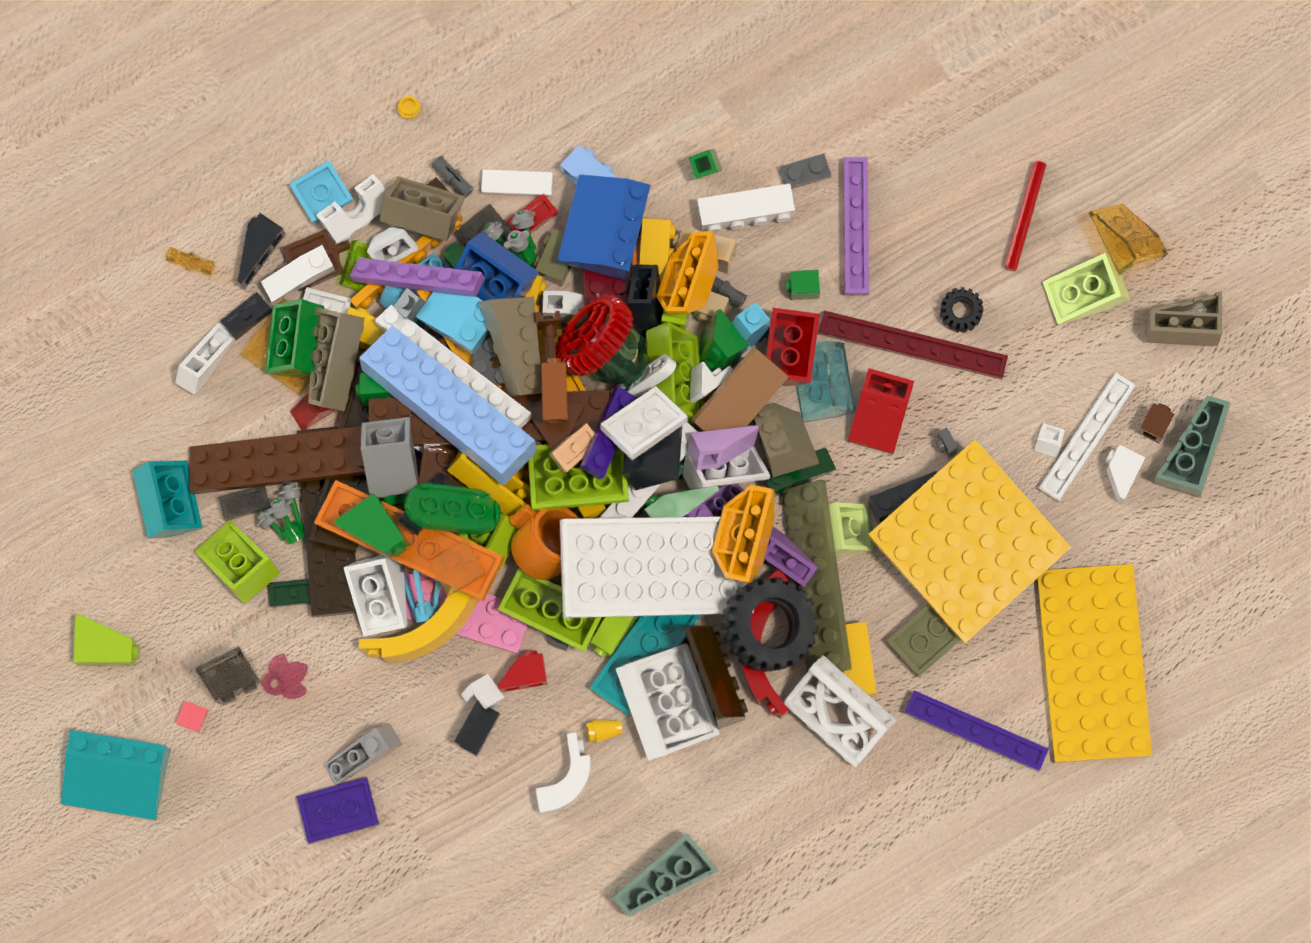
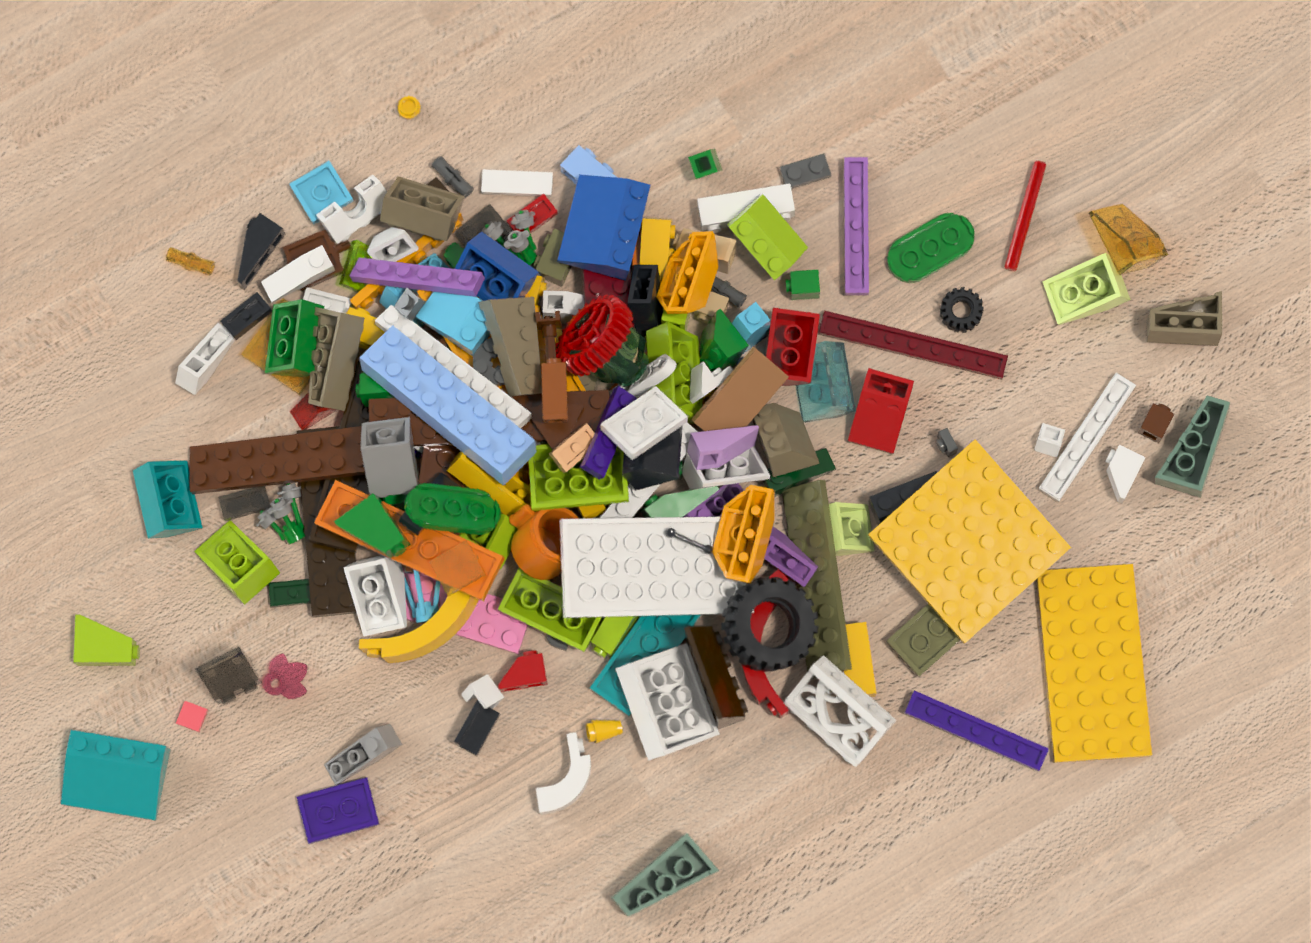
(672, 533): none -> hinge
(768, 236): none -> lime slope
(930, 247): none -> green tile

